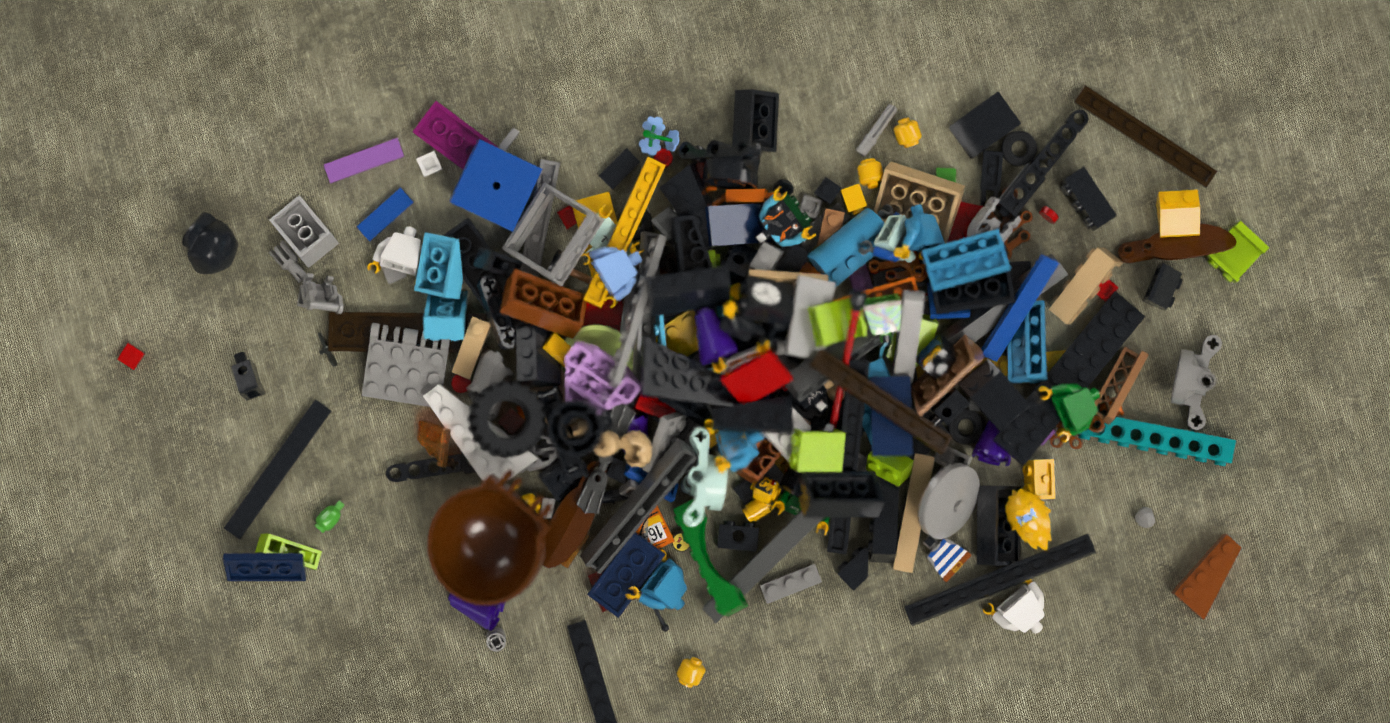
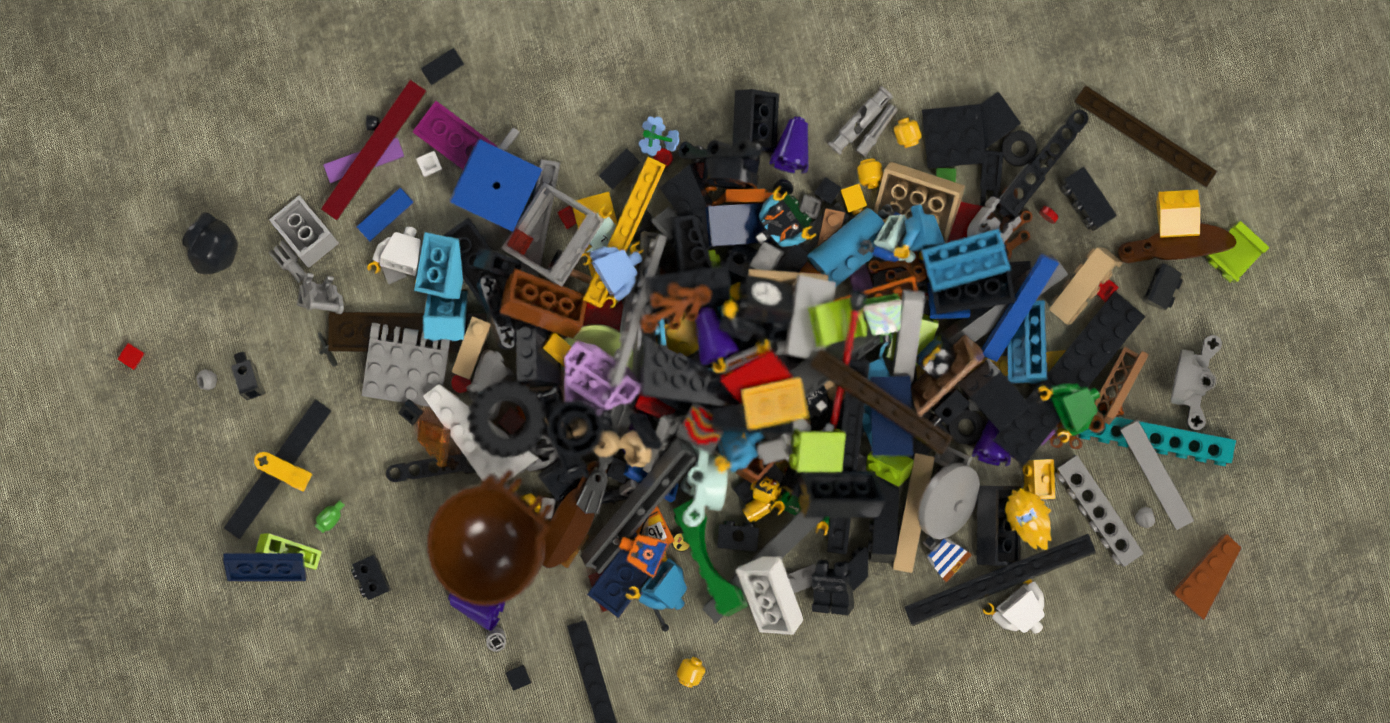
(206, 379): none -> light grey piece
(283, 470): none -> yellow piece
(371, 577): none -> black brick
(372, 122): none -> black hinge
(373, 150): none -> dark red tile
(410, 412): none -> black tile
(442, 66): none -> black tile
(518, 677): none -> black tile
(520, 241): none -> clear red tile
(645, 431): none -> black tile
(645, 552): none -> torso
(695, 296): none -> dark orange plant
(698, 429): none -> slope
(770, 595): none -> white slope
(773, 449): none -> light grey brick
(775, 403): none -> yellow plate
(792, 148): none -> dark purple cone
(832, 588): none -> black hips
(870, 110): none -> light grey piece
(954, 136): none -> black plate
(1131, 550): none -> light grey brick
(1156, 474): none -> light grey tile

